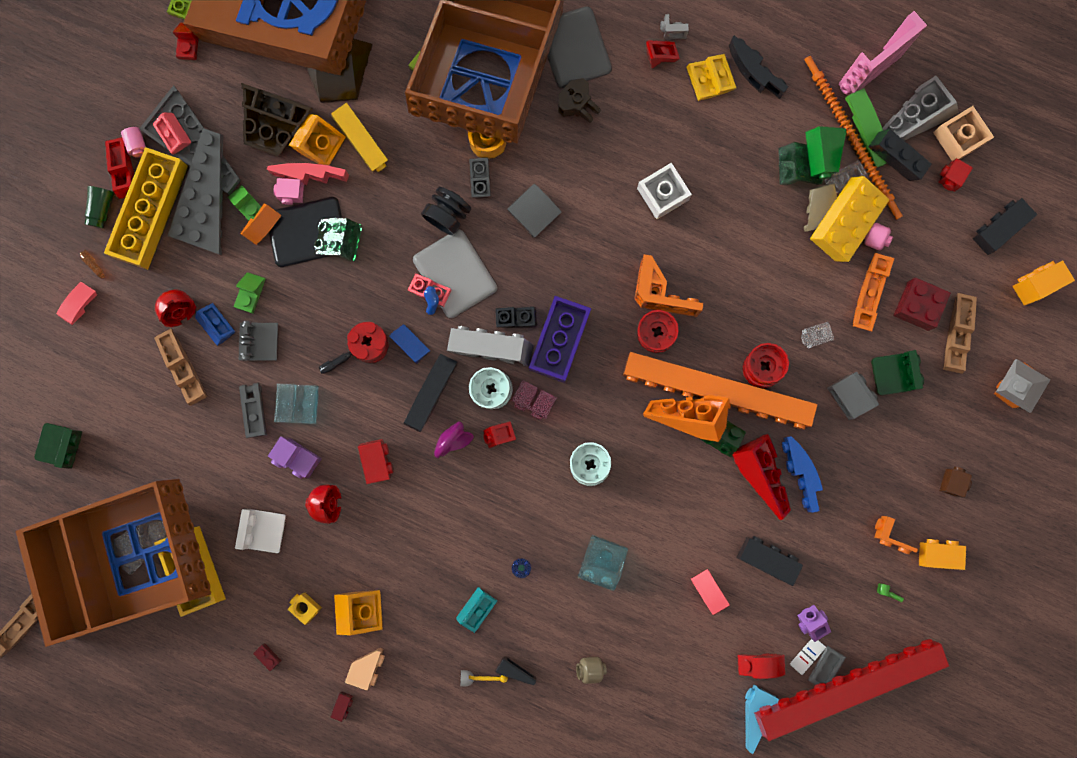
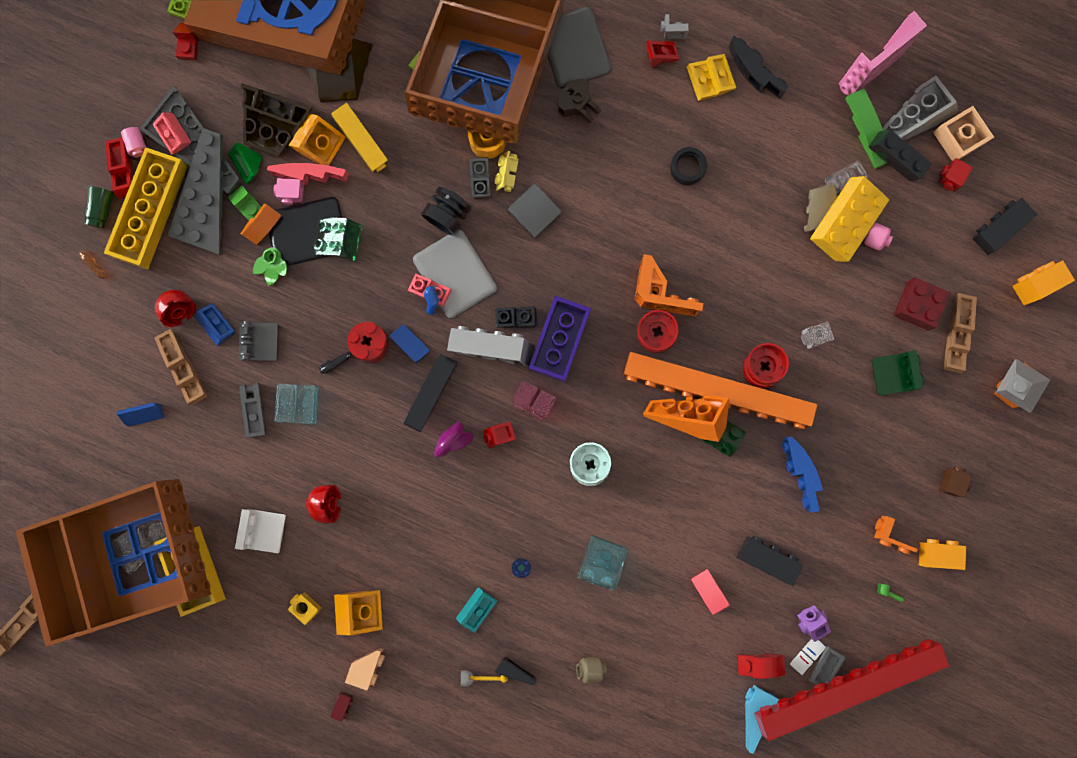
(58, 445): dark green bracket -> none
(74, 304): coral slope -> none
(141, 414): none -> blue slope
(245, 161): none -> green slope
(249, 292): bright green slope -> none
(267, 657): dark red piece -> none
(270, 267): none -> bright green plate
(295, 456): medium lavender brick -> none
(375, 461): red brick -> none
(488, 377): light aqua wheel -> none
(507, 165): none -> light yellow hinge
(664, 191): white brick -> none
(693, 152): none -> black tyre
(760, 470): red wedge -> none
(795, 165): clear green bracket -> none
(818, 76): orange hose -> none
(825, 150): green slope -> none
(853, 395): dark grey slope -> none
(871, 291): orange slope -> none

